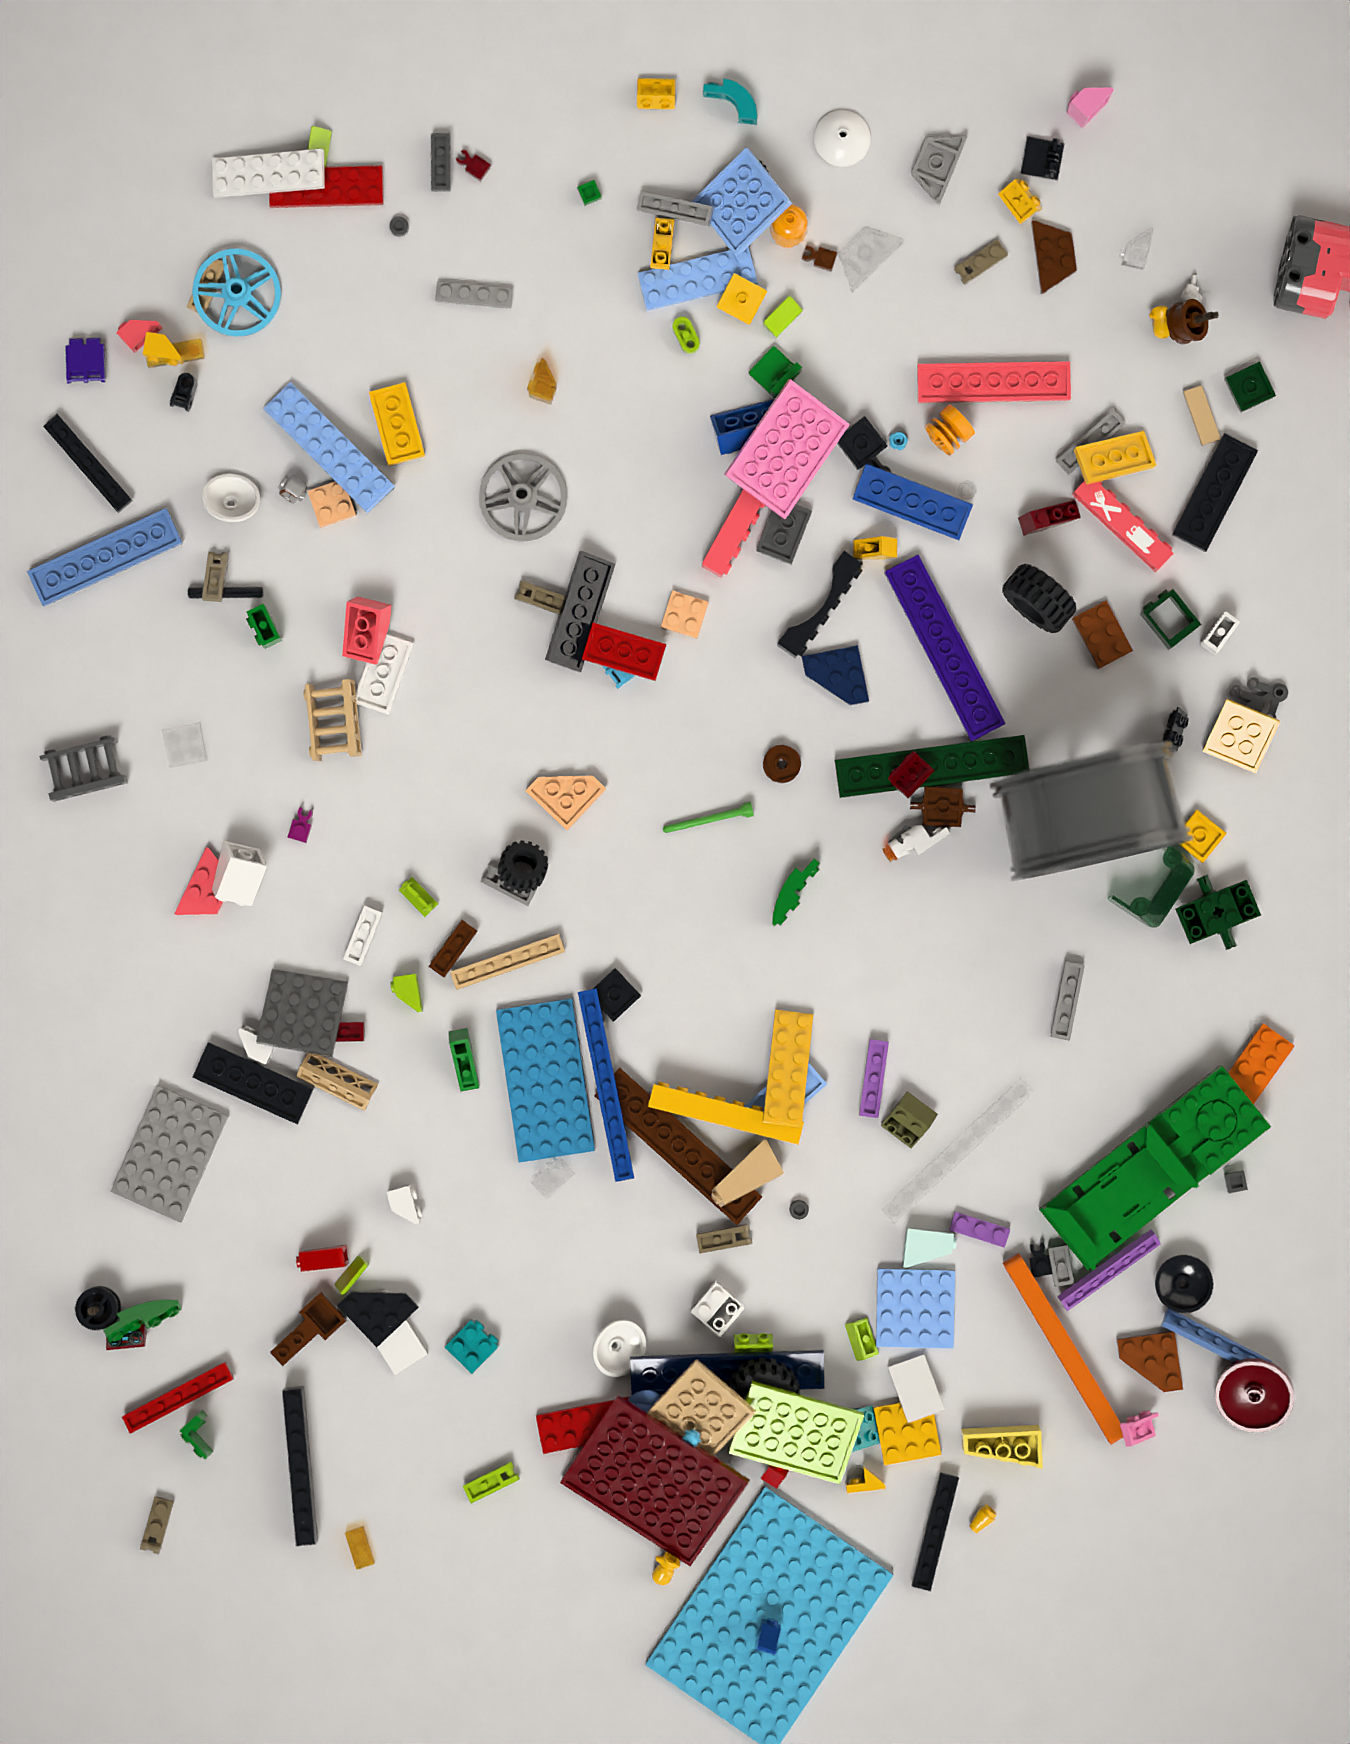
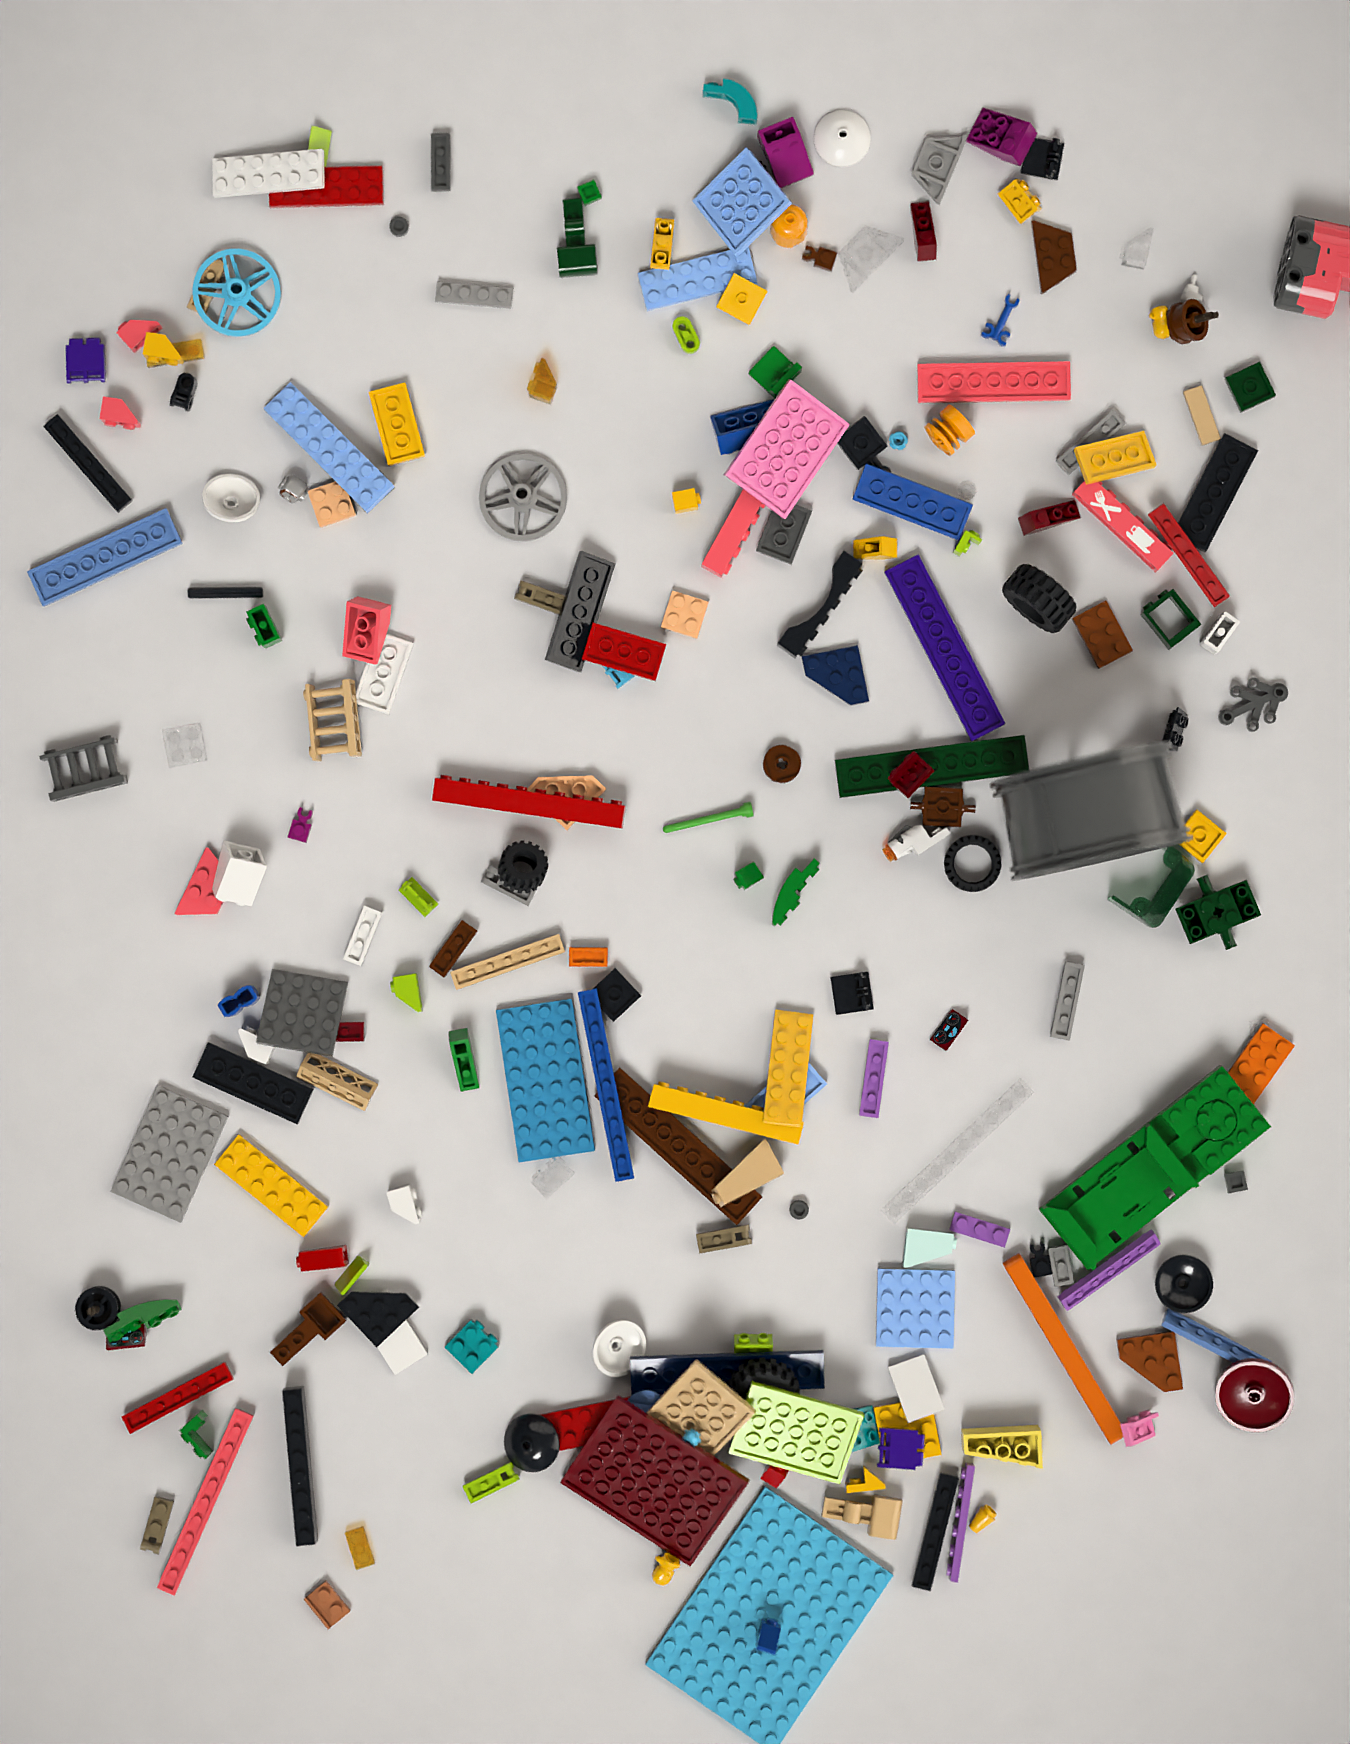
(116, 412): none -> coral slope
(205, 1501): none -> coral plate
(215, 577): dark tan plate -> none
(235, 1003): none -> blue brick
(271, 1185): none -> yellow plate
(327, 1604): none -> nougat plate
(476, 166): dark red plate -> none
(529, 803): none -> red brick
(540, 1435): none -> black dish
(575, 257): none -> dark green plate
(588, 956): none -> orange plate
(655, 93): yellow bracket -> none
(675, 208): light grey plate -> none
(686, 500): none -> yellow brick
(717, 1308): white slope -> none
(747, 876): none -> green slope
(782, 316): lime slope -> none
(785, 152): none -> magenta slope
(852, 993): none -> black hinge
(861, 1339): lime slope -> none
(881, 1515): none -> tan plate
(901, 1448): none -> dark purple plate
(909, 1120): olive slope -> none
(923, 231): none -> dark red slope
(949, 1030): none -> slope
(959, 1529): none -> medium lavender plate
(963, 544): none -> lime bracket
(981, 261): dark tan plate -> none
(995, 863): none -> black tyre
(996, 333): none -> blue bar
(1002, 136): none -> magenta slope
(1088, 103): bright pink slope -> none
(1188, 555): none -> red plate
(1241, 735): plate -> none

